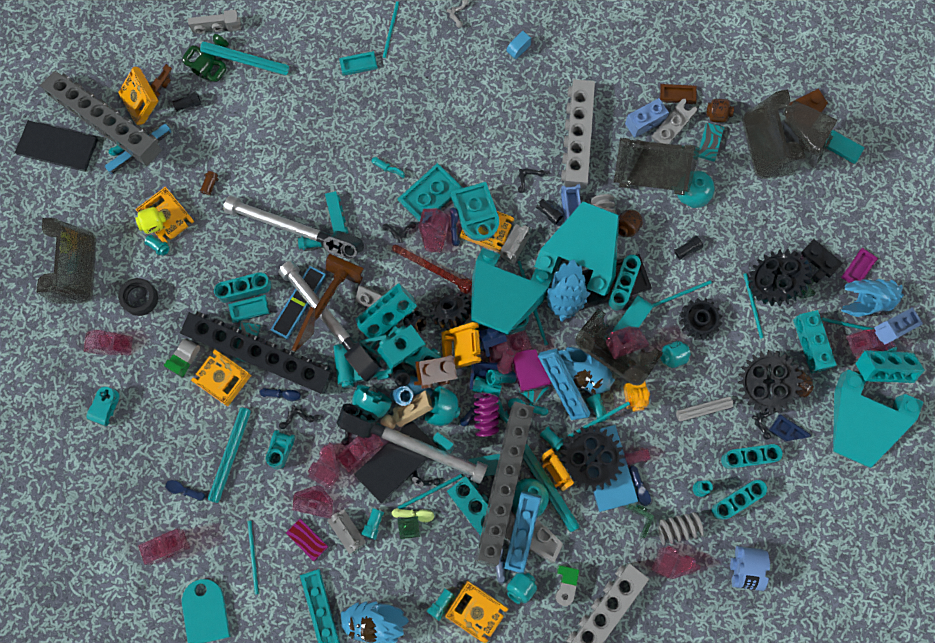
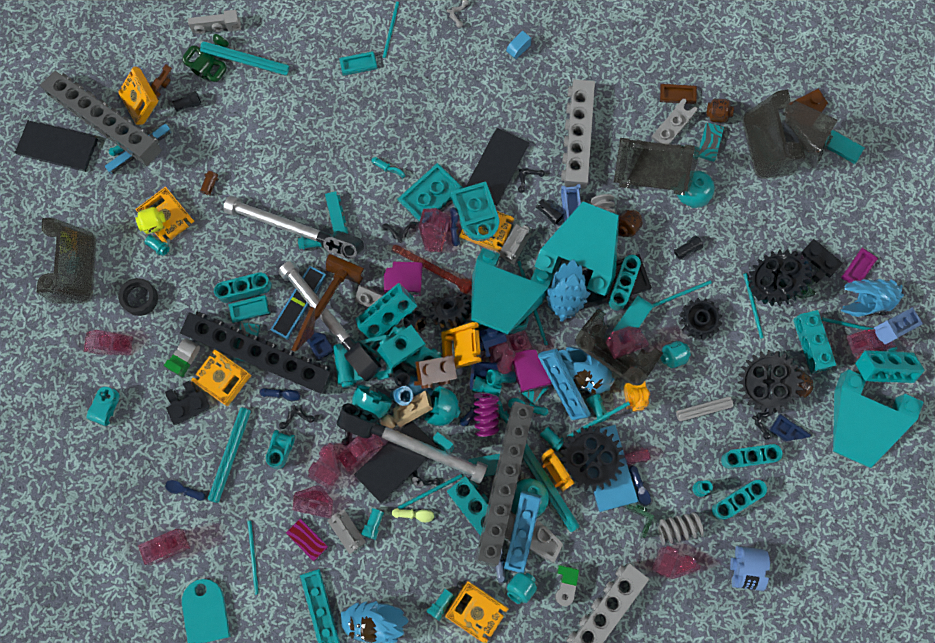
(187, 408): none -> black plate
(320, 345): none -> dark blue tile
(407, 274): none -> magenta piece
(408, 527): clear green plate -> none
(499, 163): none -> black tile
(646, 118): medium blue brick -> none

